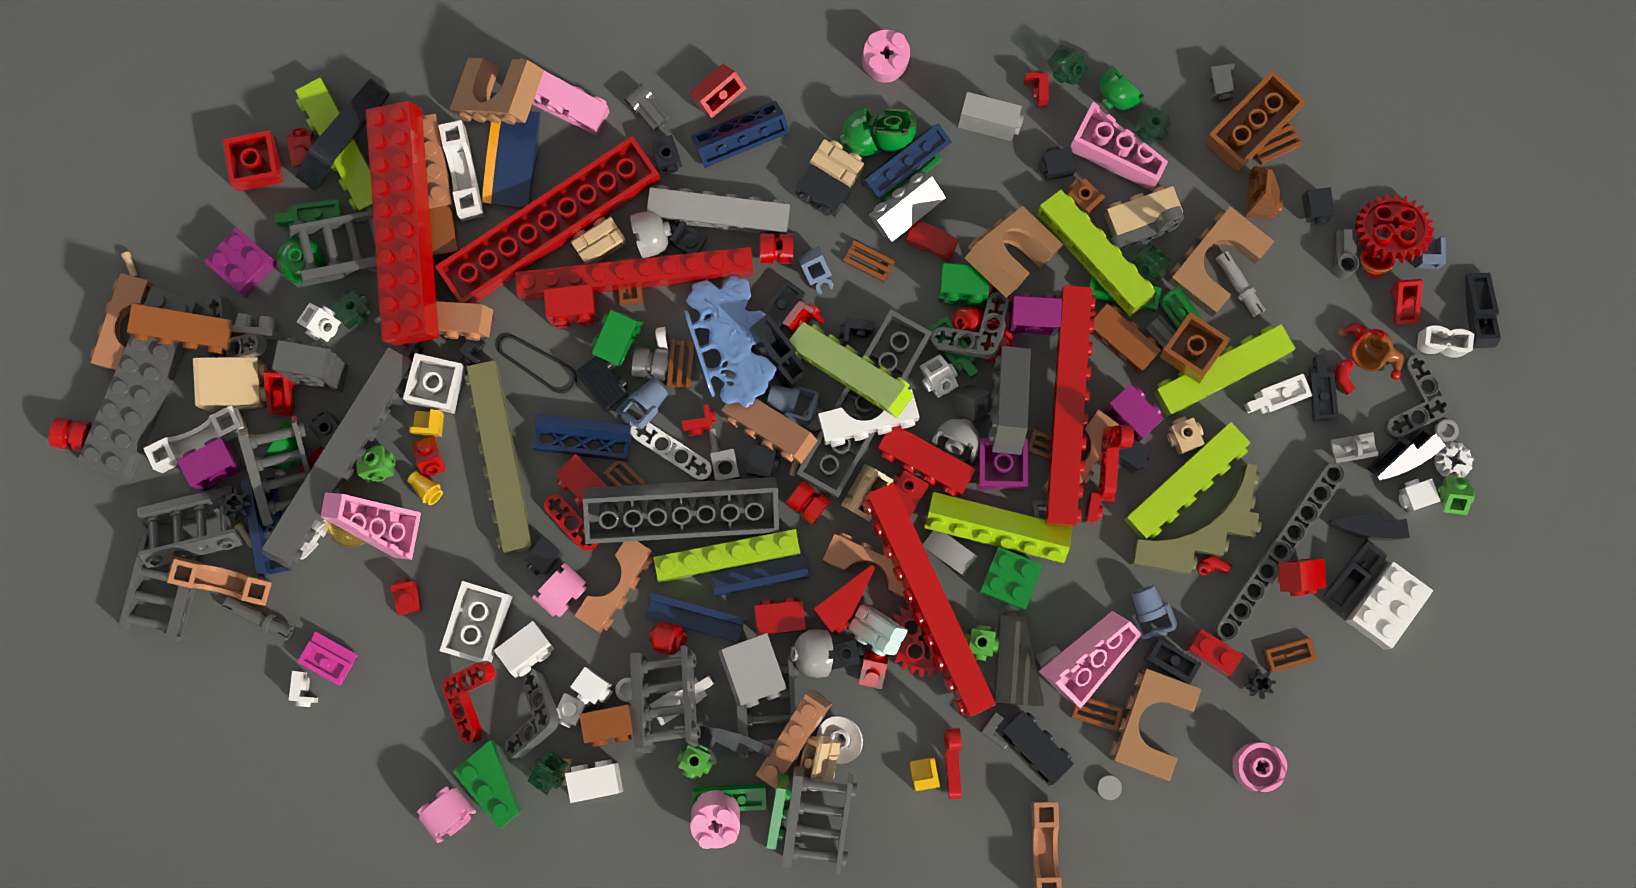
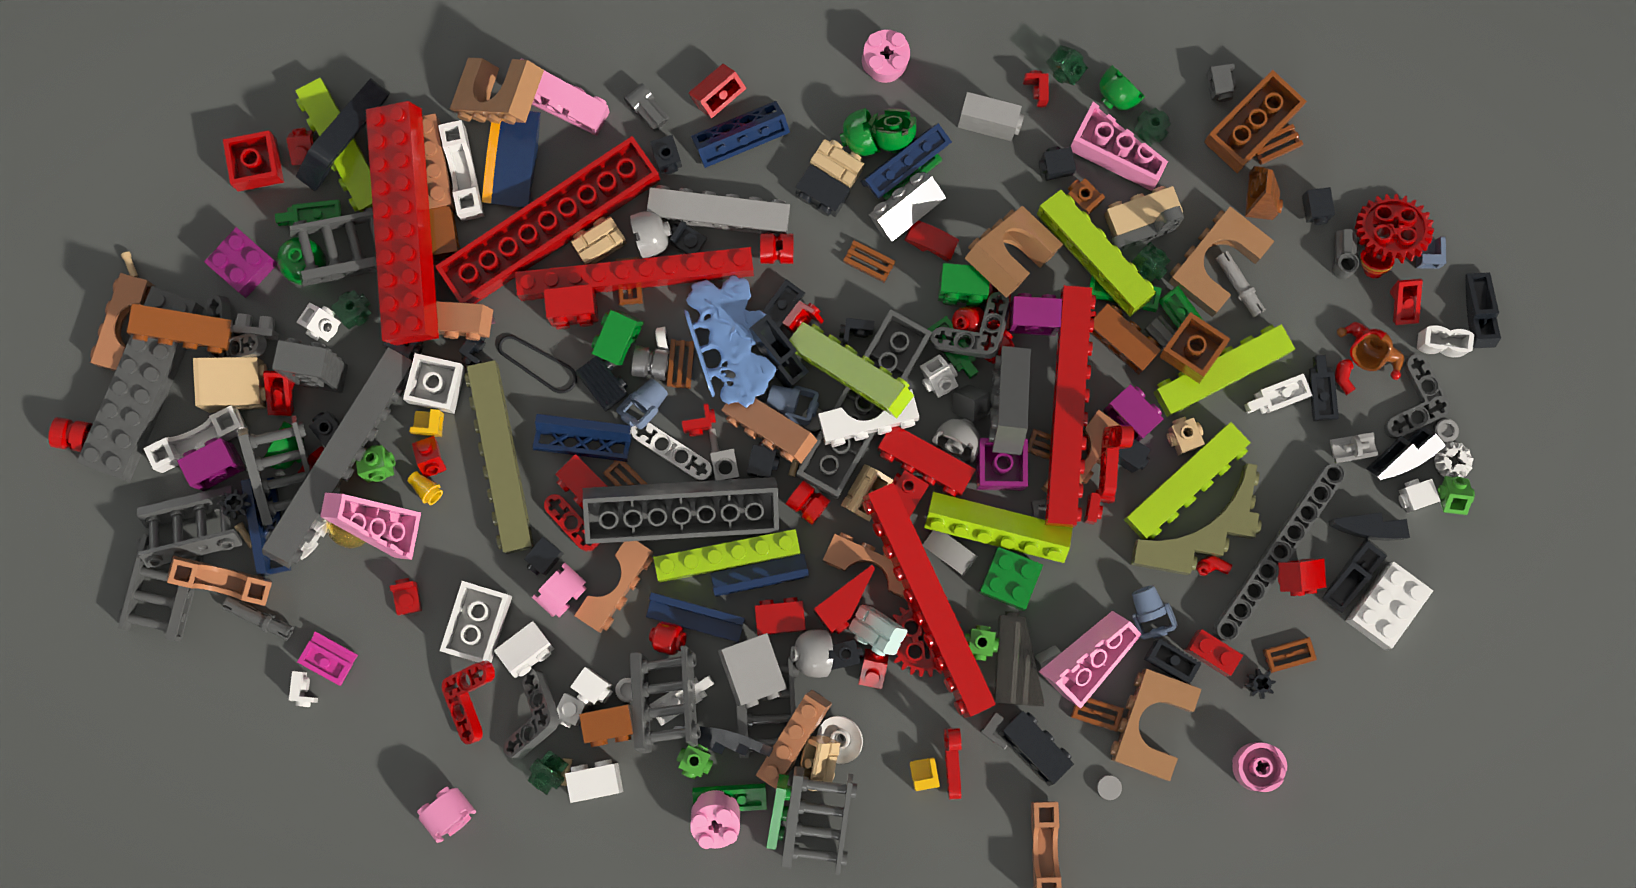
(489, 784): green wedge -> none
(816, 268): sand blue brick -> none

